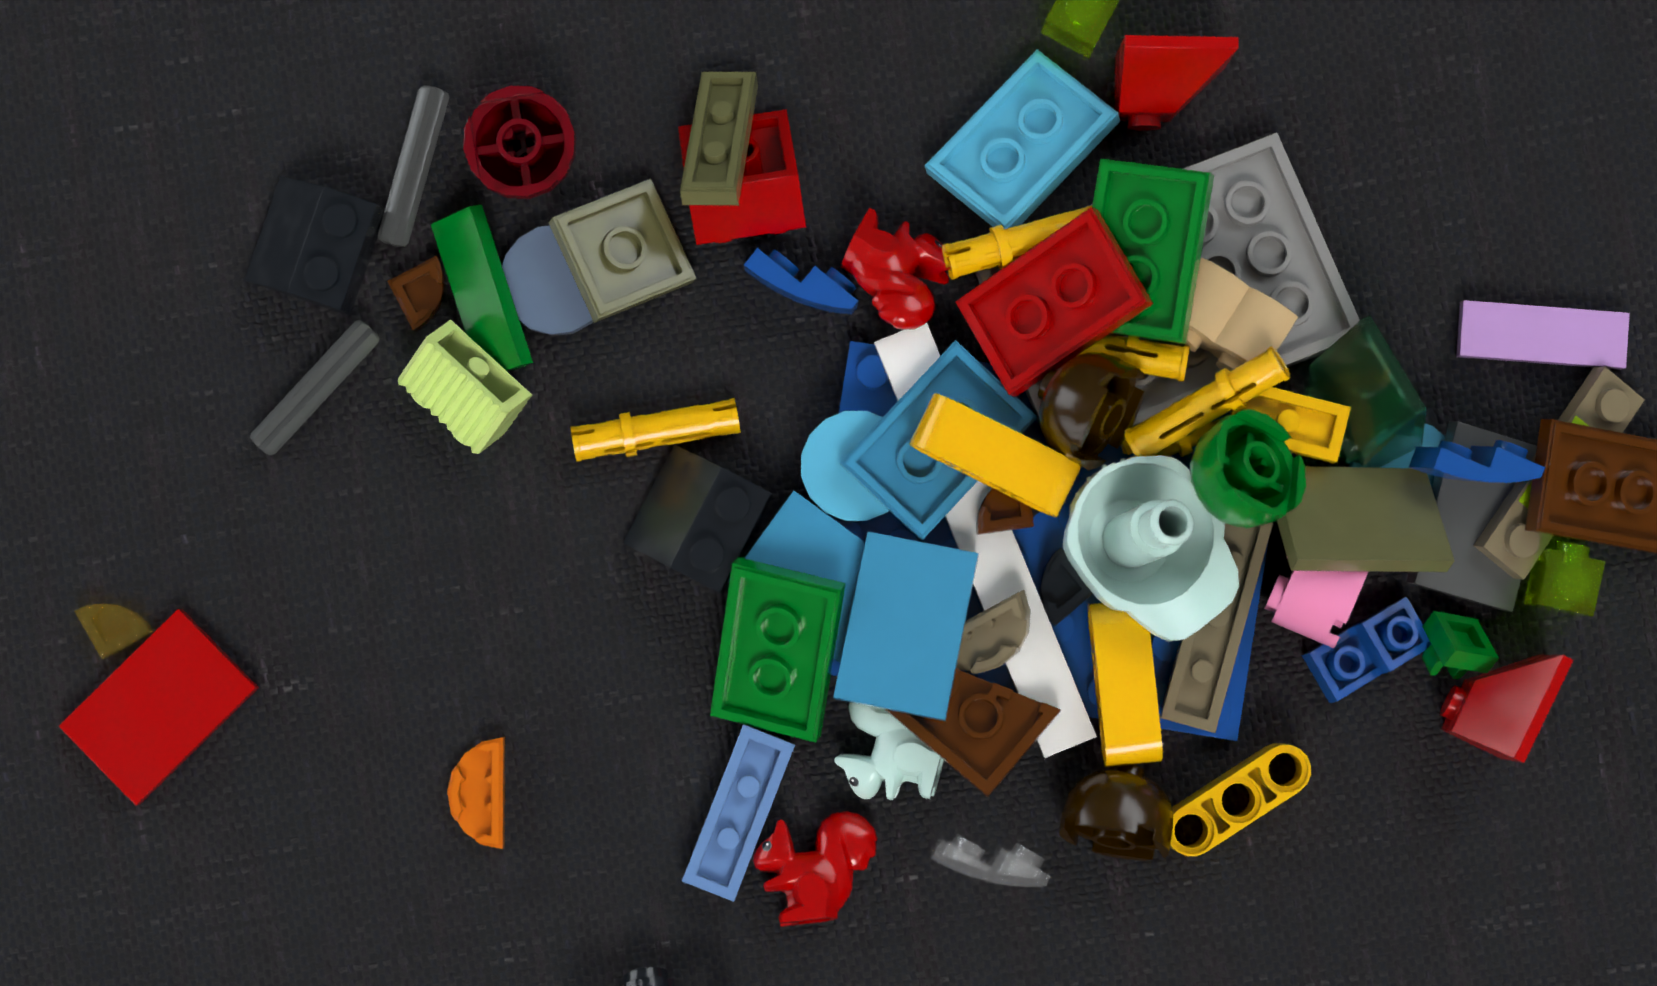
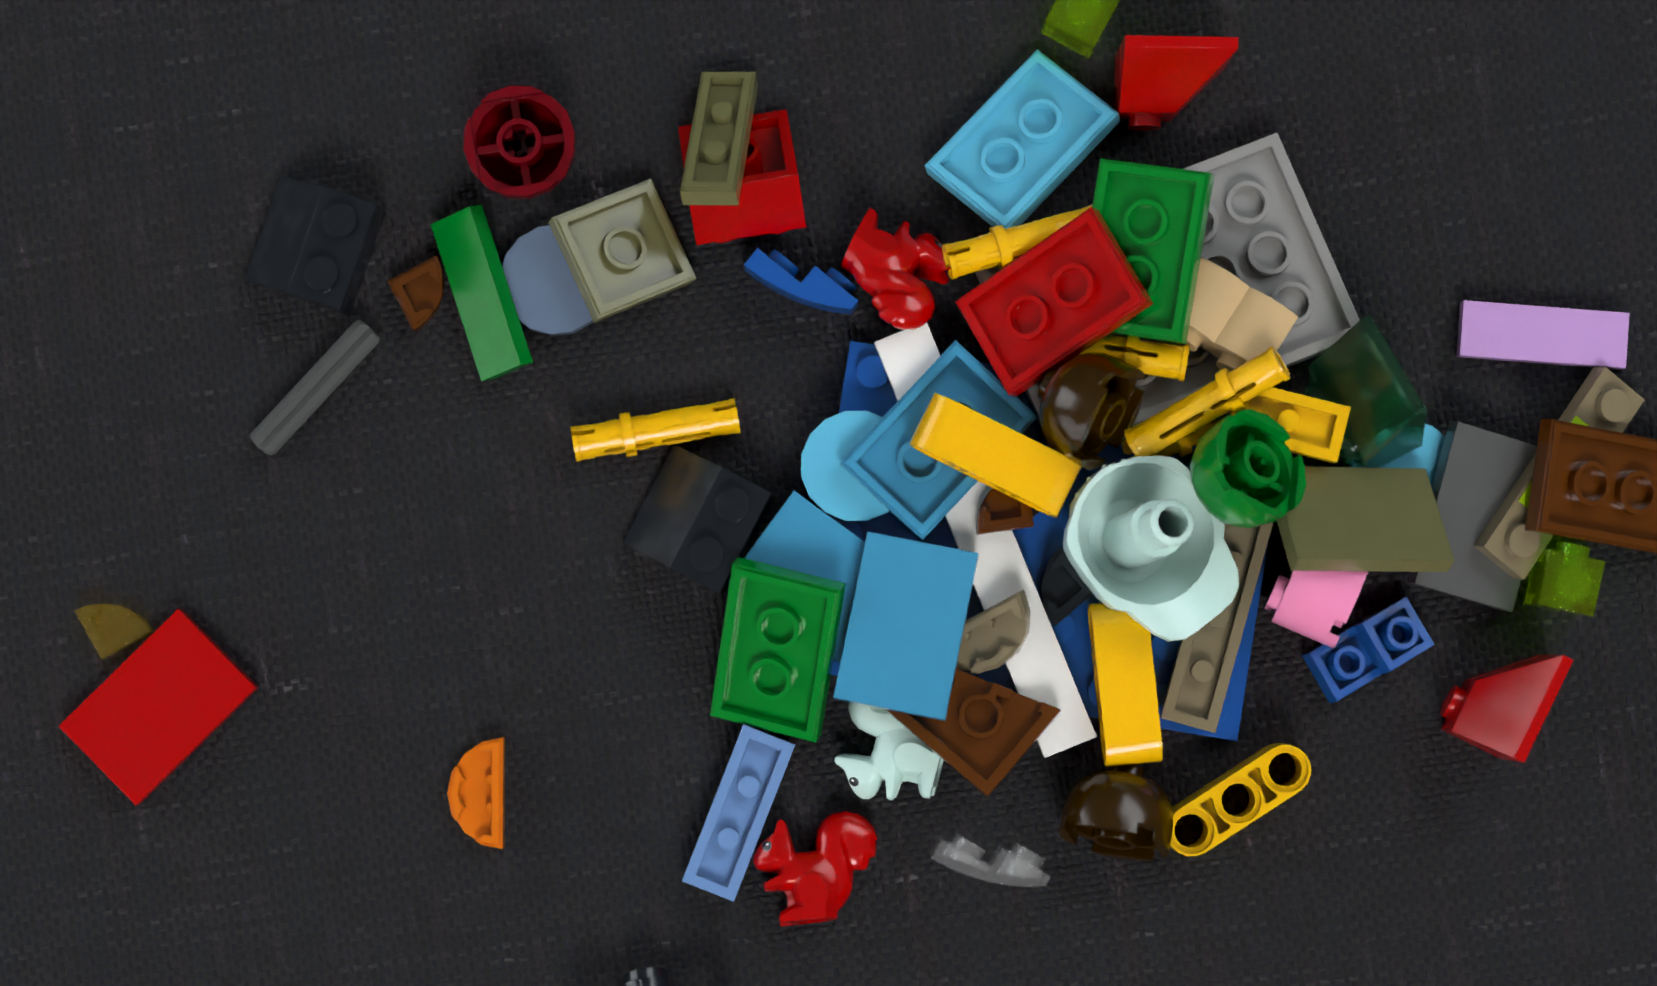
(413, 166): dark grey axle -> none
(463, 387): yellowish green brick -> none
(1457, 644): green tile -> none
(1496, 463): blue slope -> none

